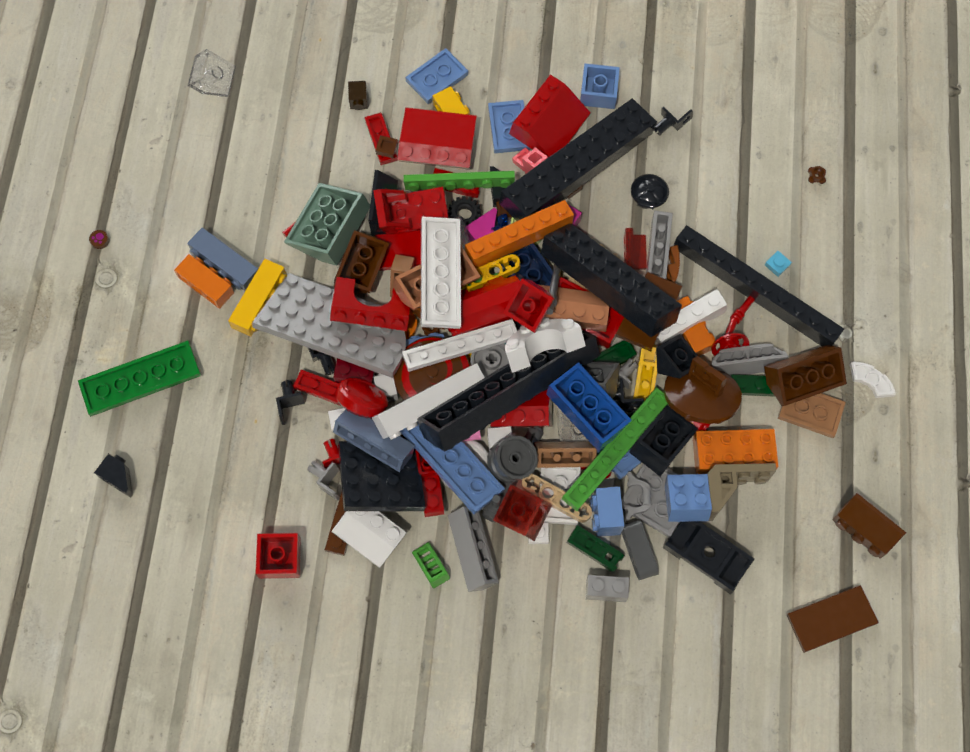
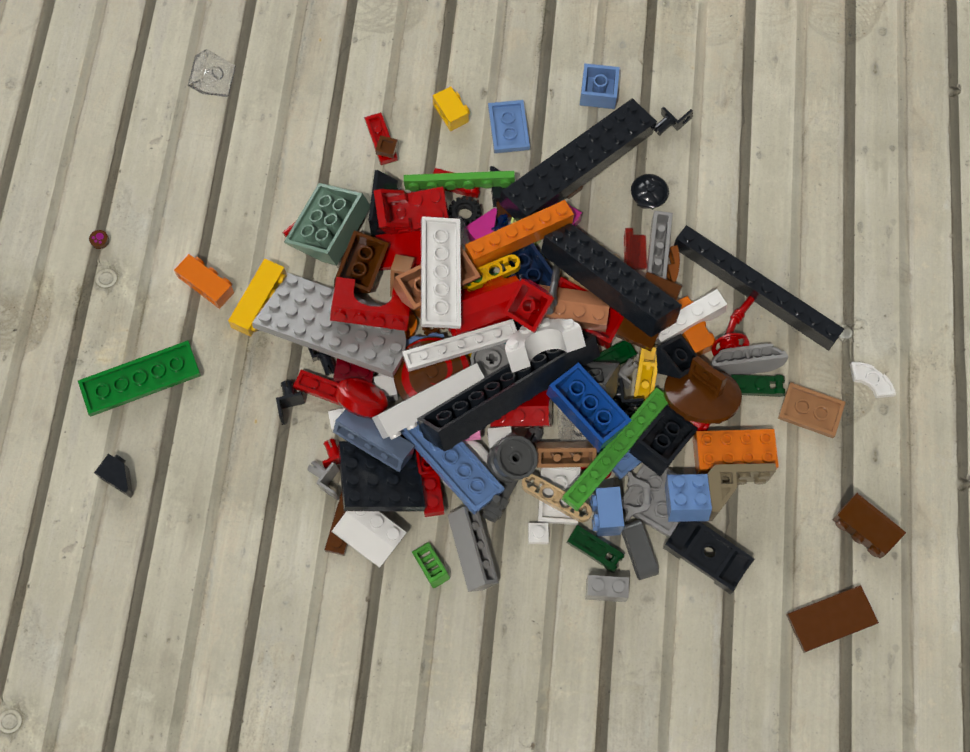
(222, 258): sand blue brick -> none
(278, 555): red brick -> none
(357, 95): dark brown brick -> none
(436, 75): medium blue plate -> none
(437, 138): red slope -> none
(522, 512): clear red brick -> none
(528, 159): coral brick -> none
(550, 118): red slope -> none
(778, 263): medium azure plate -> none
(806, 374): reddish brown slope -> none
(817, 170): reddish brown plate -> none

